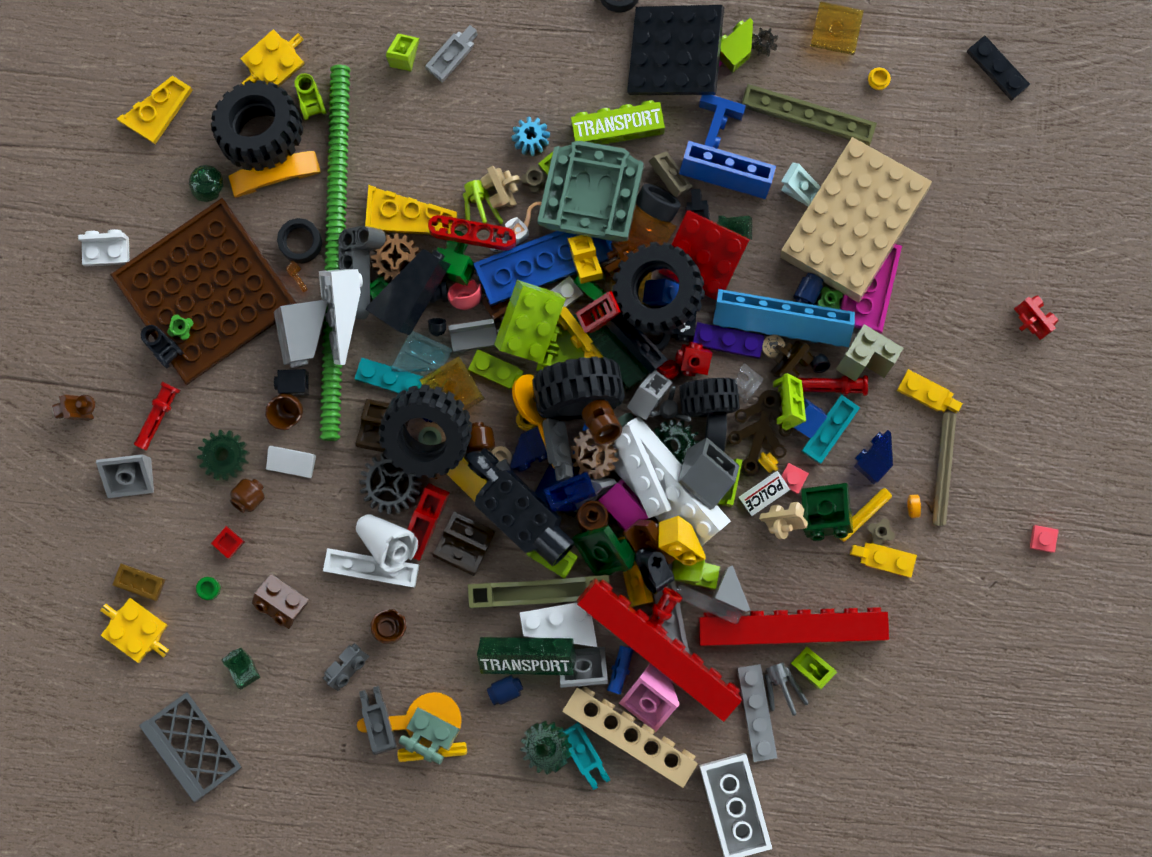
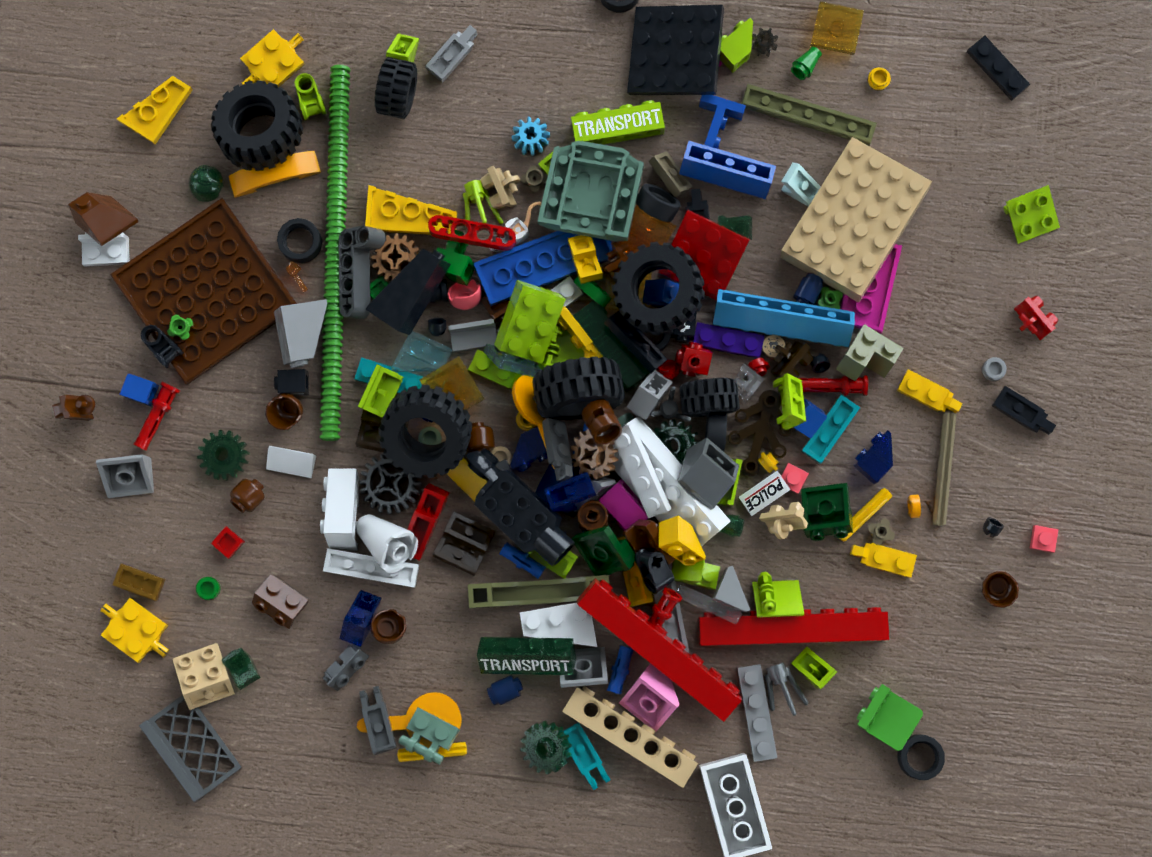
(101, 216): none -> reddish brown slope
(139, 389): none -> blue panel
(203, 676): none -> tan bracket
(340, 509): none -> white wedge
(342, 294): white wedge -> none
(358, 619): none -> clear blue slope
(380, 390): none -> lime hinge
(395, 88): none -> black tyre
(511, 362): none -> clear light blue wing
(522, 560): none -> blue pin
(585, 317): red slope -> none
(734, 527): none -> clear green cone
(759, 365): none -> red plate
(777, 597): none -> lime hinge
(805, 64): none -> green cone
(889, 718): none -> bright green bracket
(937, 765): none -> black tyre
(992, 527): none -> black hinge
(994, 369): none -> light grey tile
(1000, 589): none -> reddish brown hair
(1023, 411): none -> black hinge
(1032, 214): none -> lime hinge

